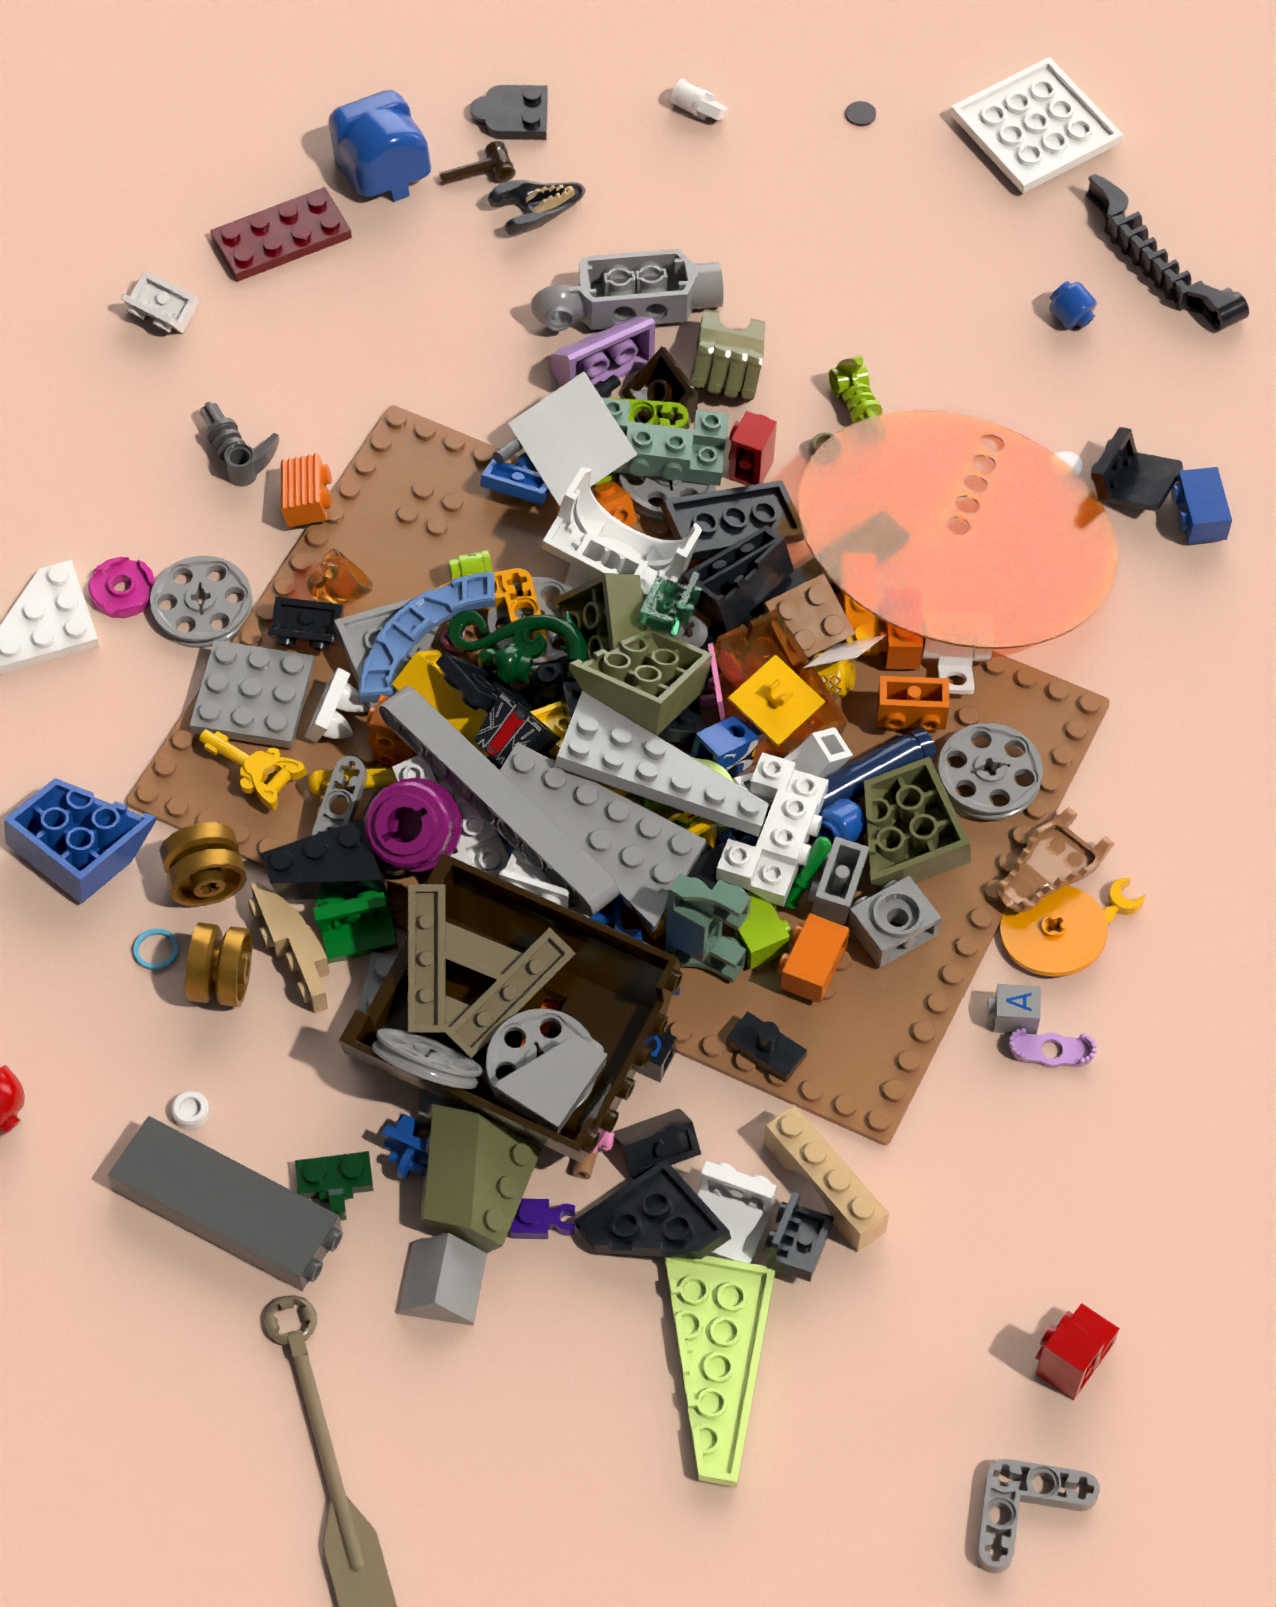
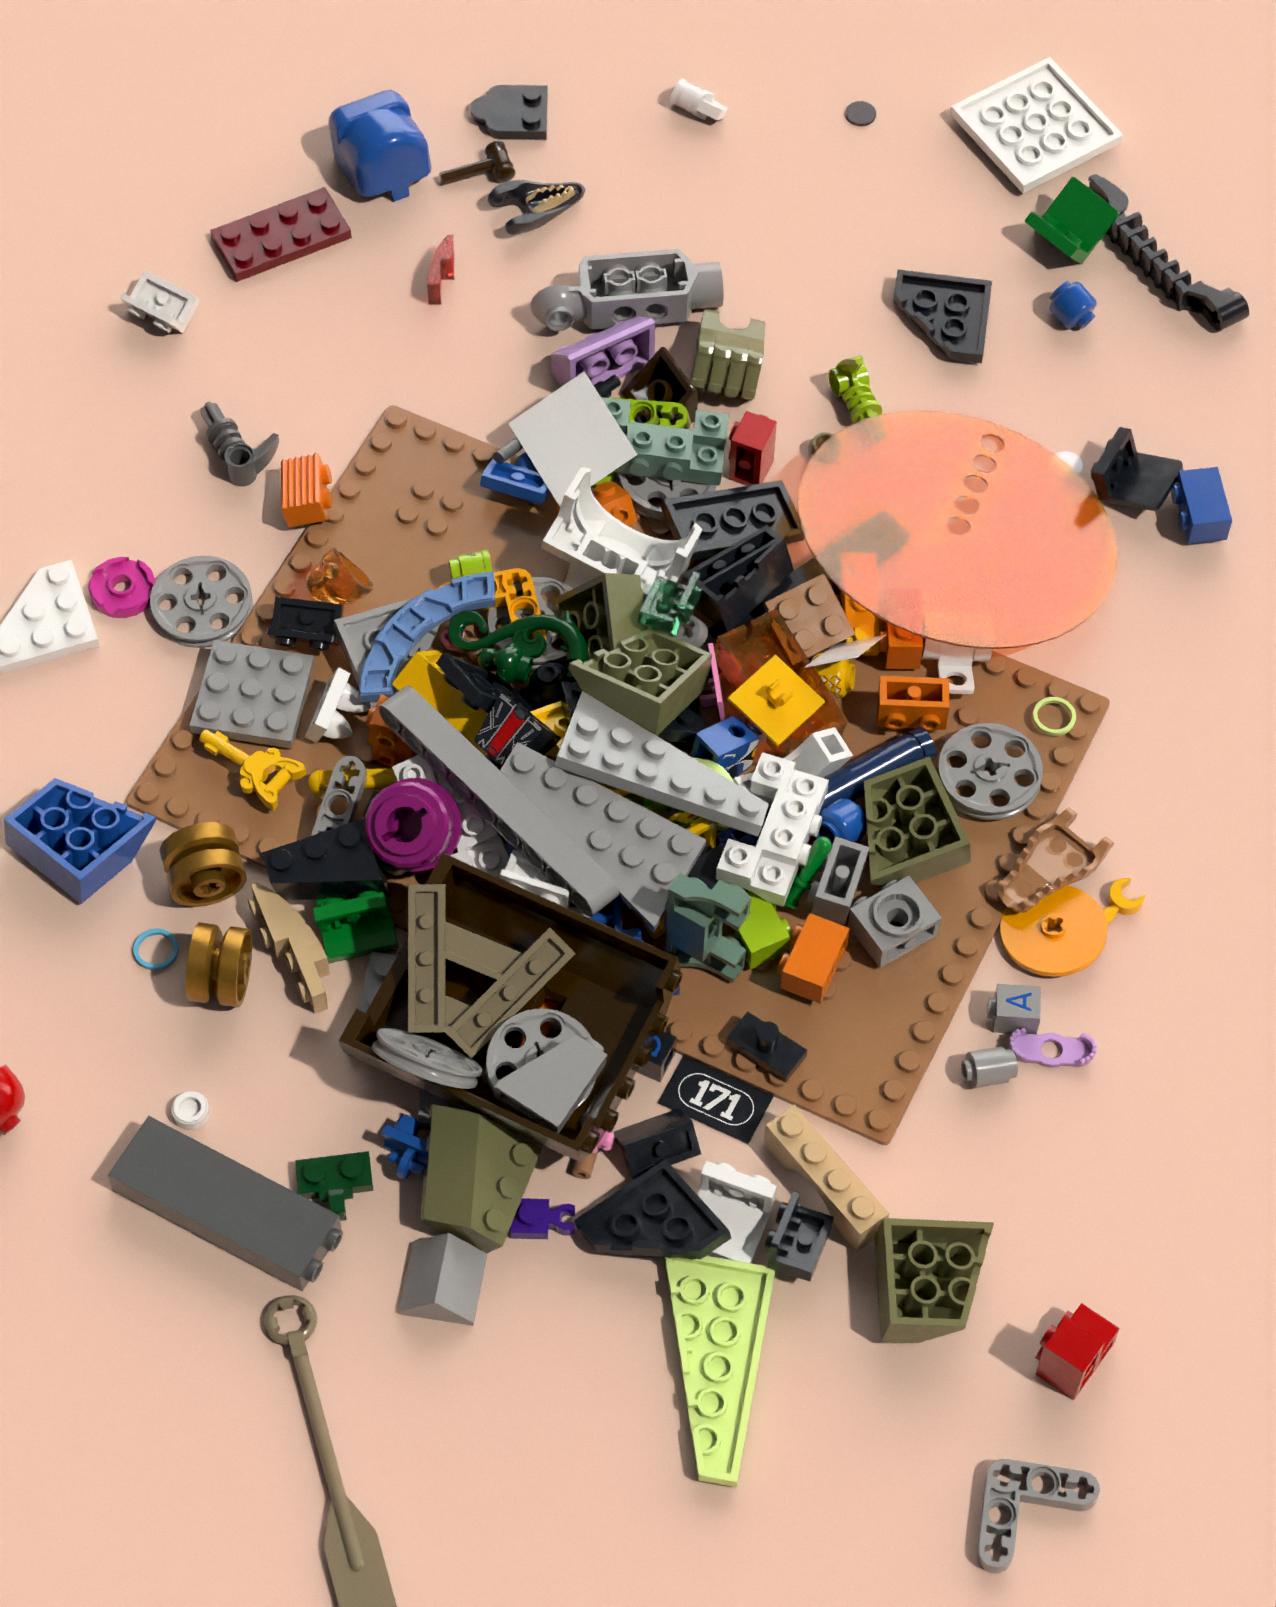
(441, 269): none -> clear red slope
(716, 1099): none -> black sticker
(927, 1276): none -> olive wedge
(947, 310): none -> black plate
(989, 1067): none -> light grey brick
(1052, 732): none -> yellowish green piece
(1075, 220): none -> green bracket

